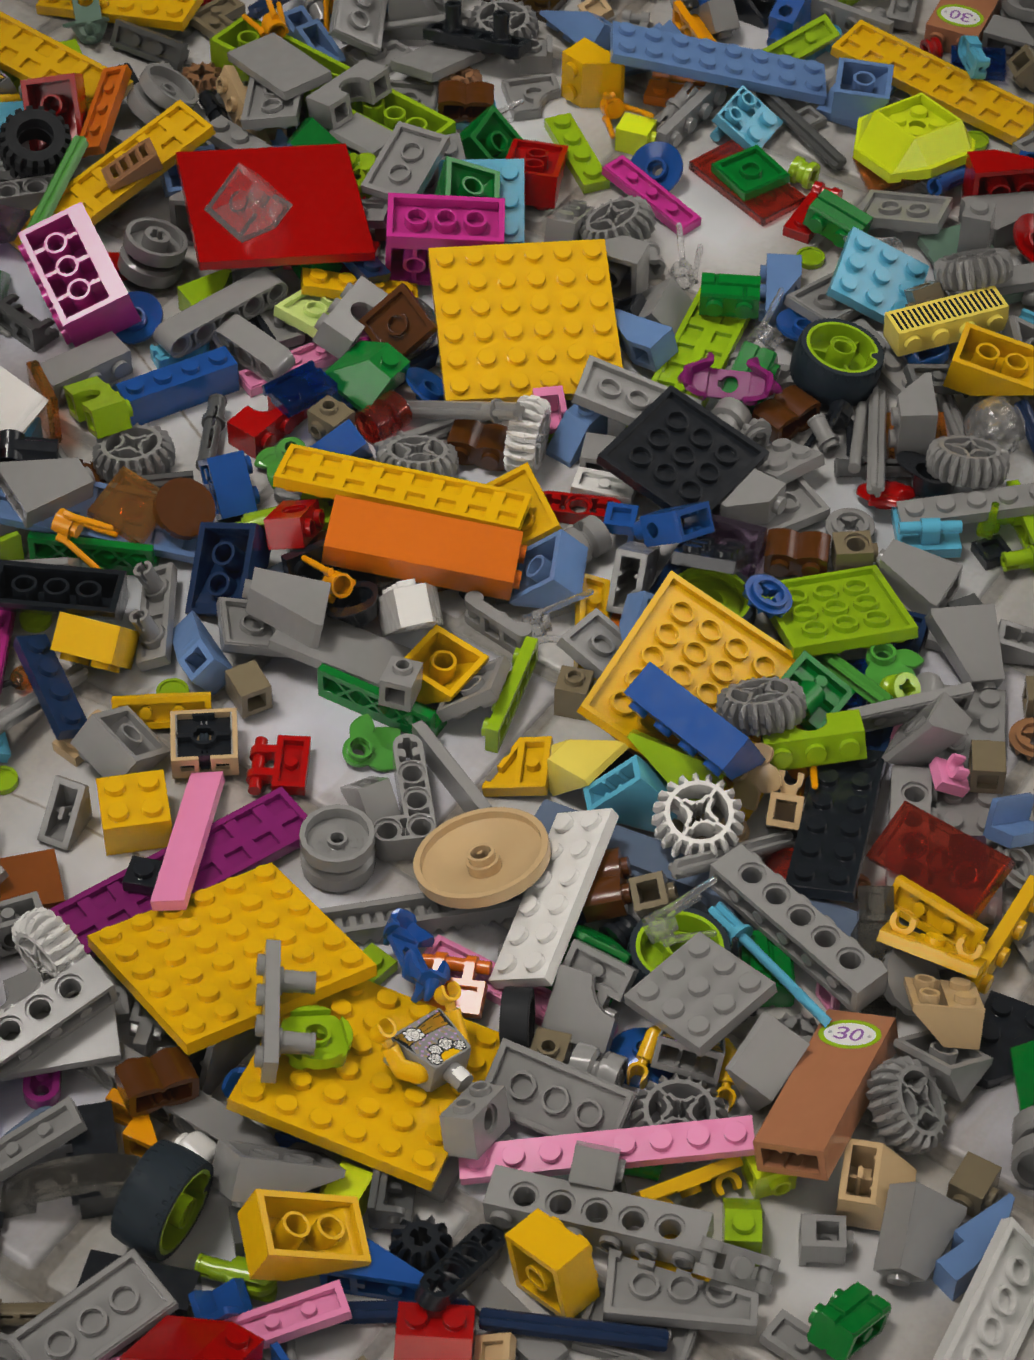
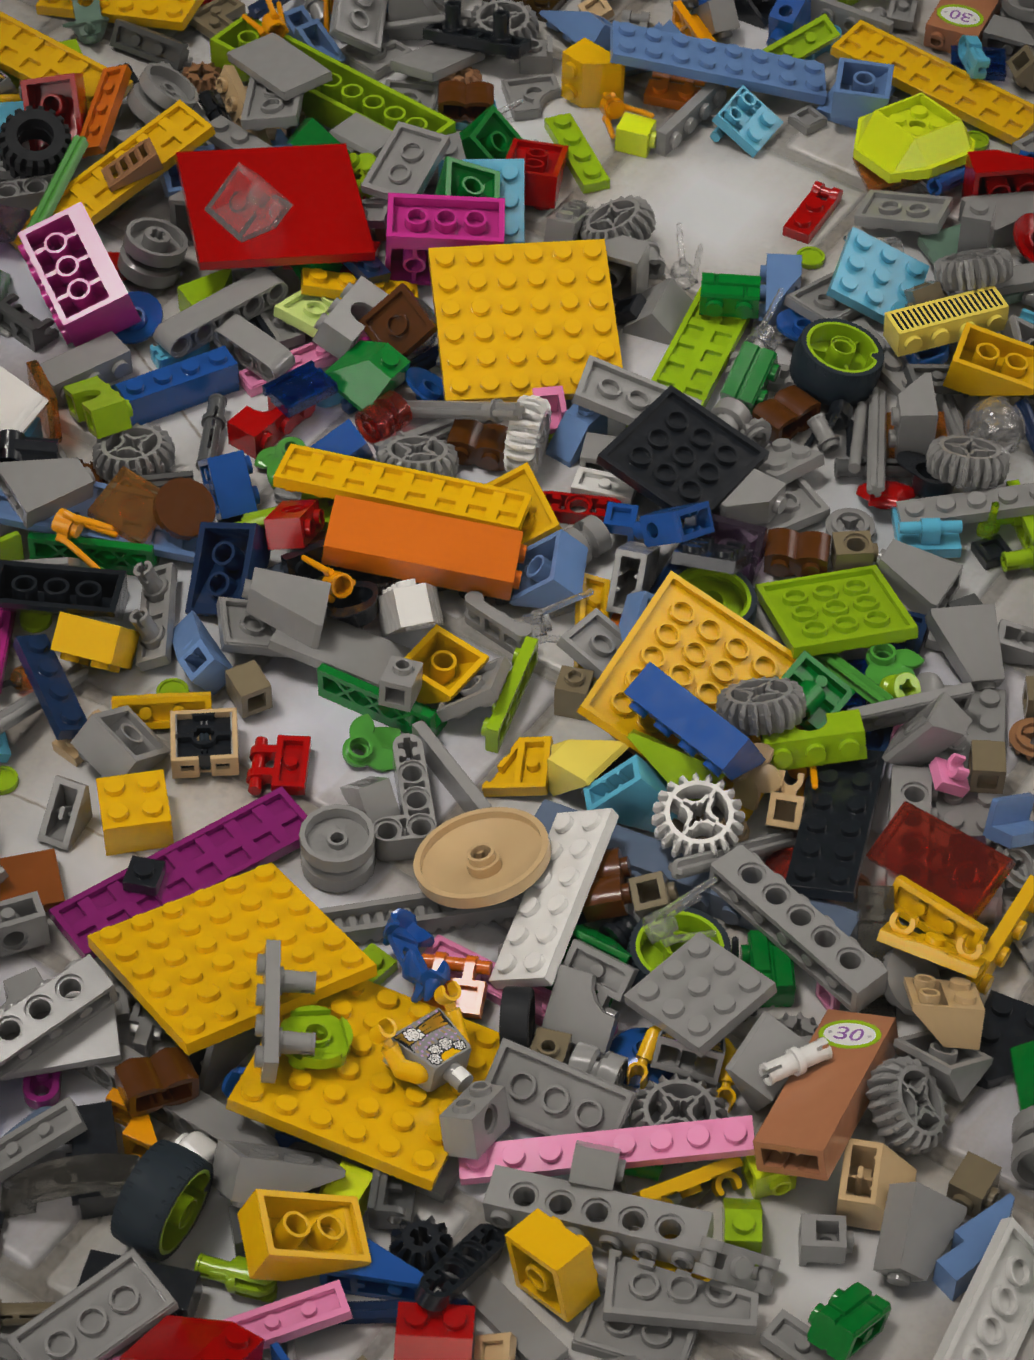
(46, 943): white gear -> none
(187, 841): bright pink tile -> none
(222, 1302): blue panel -> none
(327, 416): dark tan brick -> none
(362, 82): light grey arch -> none
(574, 1329): dark blue axle -> none
(644, 340): medium blue slope -> none
(657, 156): blue dish -> none
(664, 204): dark pink tile -> none
(674, 104): light grey pin -> none
(736, 928): medium azure piece -> none
(750, 173): green tile -> none
(752, 386): magenta piece -> none
(762, 208): clear red tile -> none
(768, 587): blue gear -> none
(795, 1061): none -> white pin
(803, 172): lime wheel -> none
(804, 130): dark grey axle -> none
(835, 217): green brick -> none
(932, 46): red bush -> none

